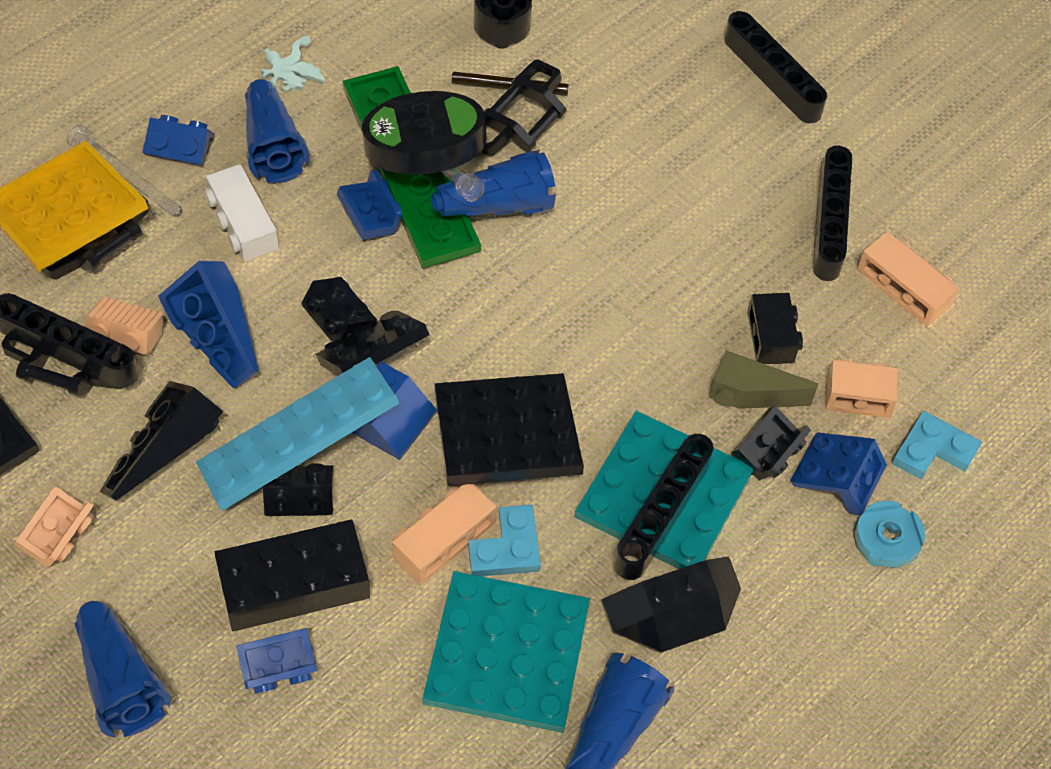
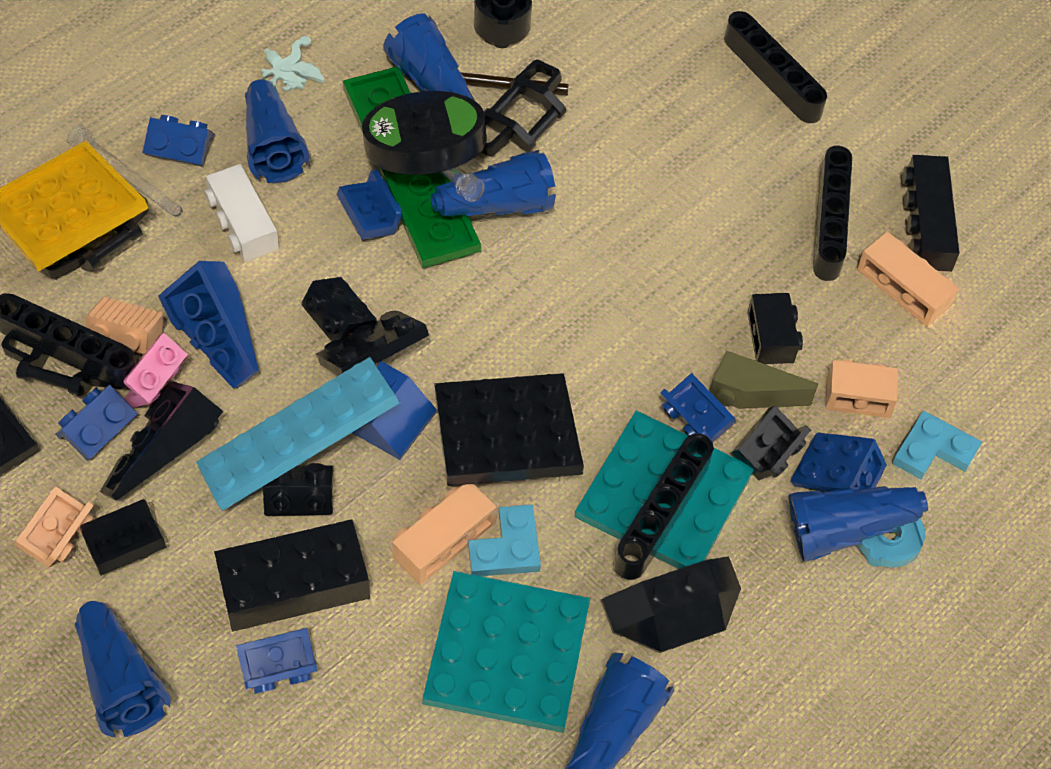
(96, 422): none -> blue bracket
(122, 537): none -> black bracket
(153, 371): none -> bright pink bracket
(424, 56): none -> blue cone
(697, 409): none -> blue bracket
(848, 516): none -> blue cone
(931, 211): none -> black brick

